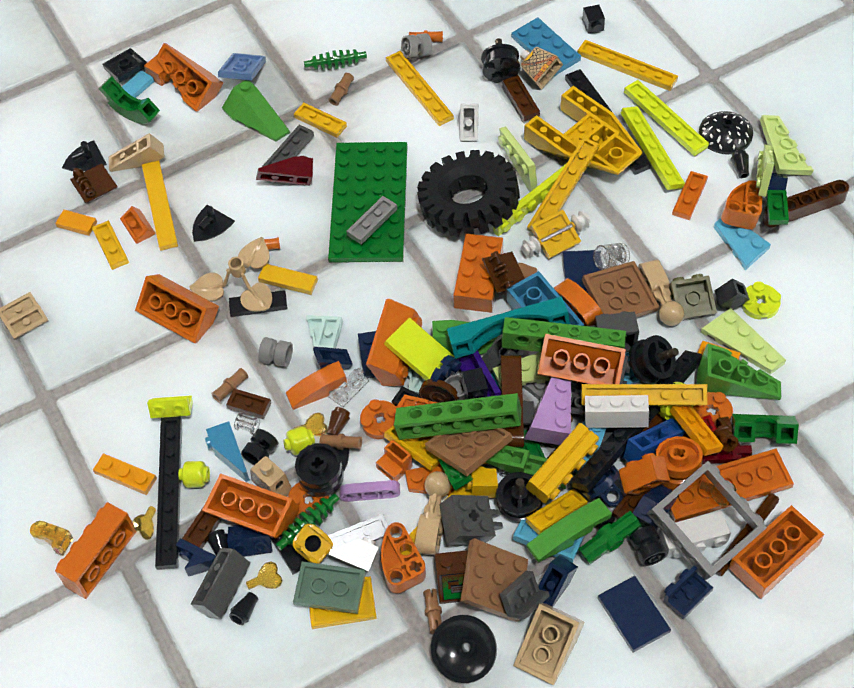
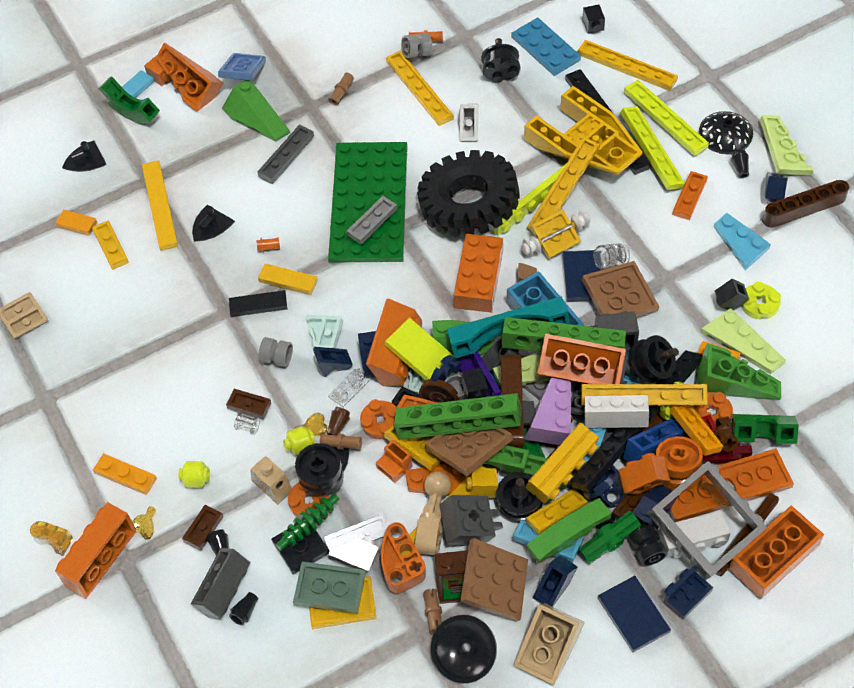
(92, 182): reddish brown hinge -> none
(124, 65): black tile -> none
(137, 153): tan slope -> none
(137, 225): orange slope -> none
(168, 493): black plate -> none
(170, 406): neon yellow bracket -> none
(176, 307): orange slope -> none
(198, 558): dark blue slope -> none
(226, 449): dark azure slope -> none
(229, 384): medium nougat pin -> none
(248, 541): dark blue bracket -> none
(250, 506): orange slope -> none
(258, 296): tan plant -> none
(261, 445): black wheel -> none
(266, 577): clear yellow rock -> none
(291, 170): dark red slope -> none
(304, 533): yellow piece -> none
(314, 63): green piece -> none
(316, 385): orange slope -> none
(320, 120): yellow tile -> none
(370, 490): lavender beam -> none
(455, 477): green plate -> none
(503, 270): reddish brown hinge -> none
(519, 158): yellowish green wing -> none
(521, 98): reddish brown plate -> none
(523, 596): dark grey bracket -> none
(540, 65): tan torso -> none
(579, 301): orange beam -> none
(671, 312): tan beam -> none
(694, 295): olive plate -> none
(743, 206): orange beam -> none
(765, 169): yellowish green wing -> none
(777, 207): green plate -> none

